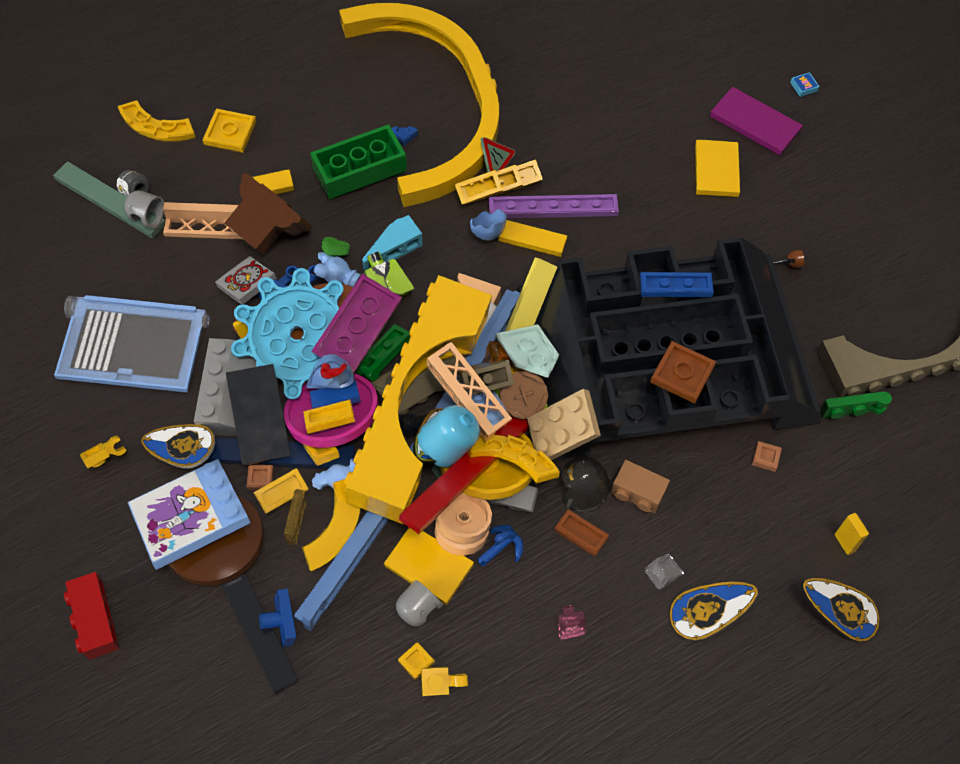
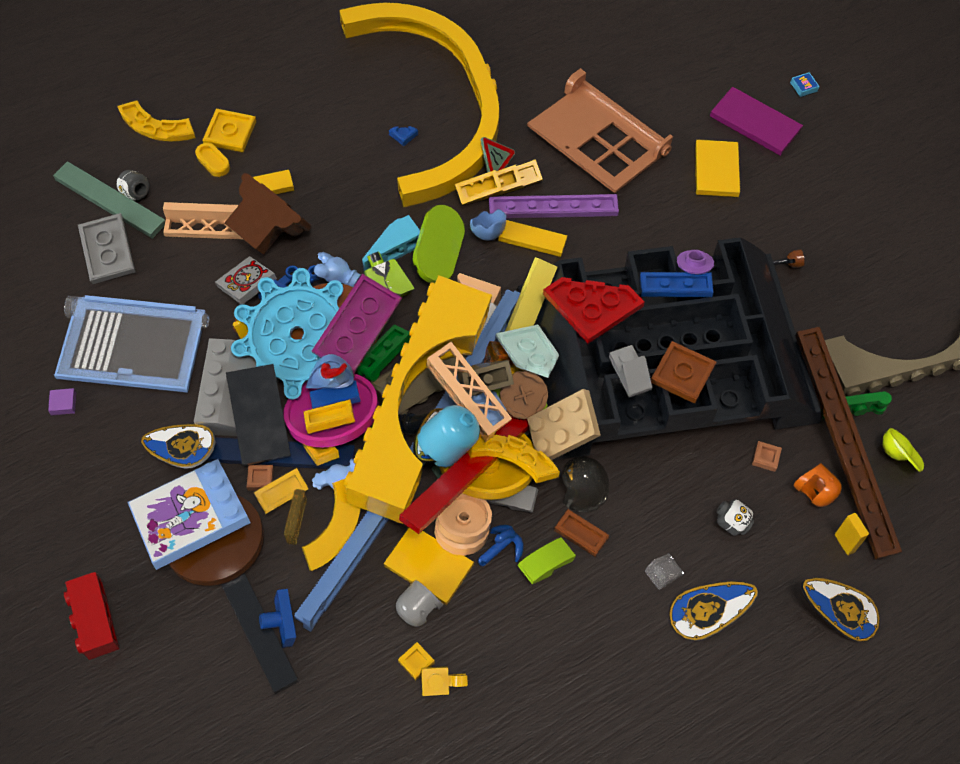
(62, 401): none -> medium lavender tile
(97, 455): yellow plate -> none
(106, 248): none -> light grey tile
(140, 203): light grey helmet -> none
(212, 159): none -> yellow tile
(334, 247): bright green tile -> none
(359, 161): green brick -> none
(438, 243): none -> lime tile
(545, 560): none -> lime slope
(571, 623): clear pink tile -> none
(582, 117): none -> nougat door
(592, 305): none -> red plate
(631, 370): none -> light grey slope
(640, 487): medium nougat brick -> none
(695, 262): none -> medium lavender piece
(735, 517): none -> head
(821, 480): none -> orange helmet
(848, 443): none -> reddish brown plate
(900, 449): none -> neon yellow cap

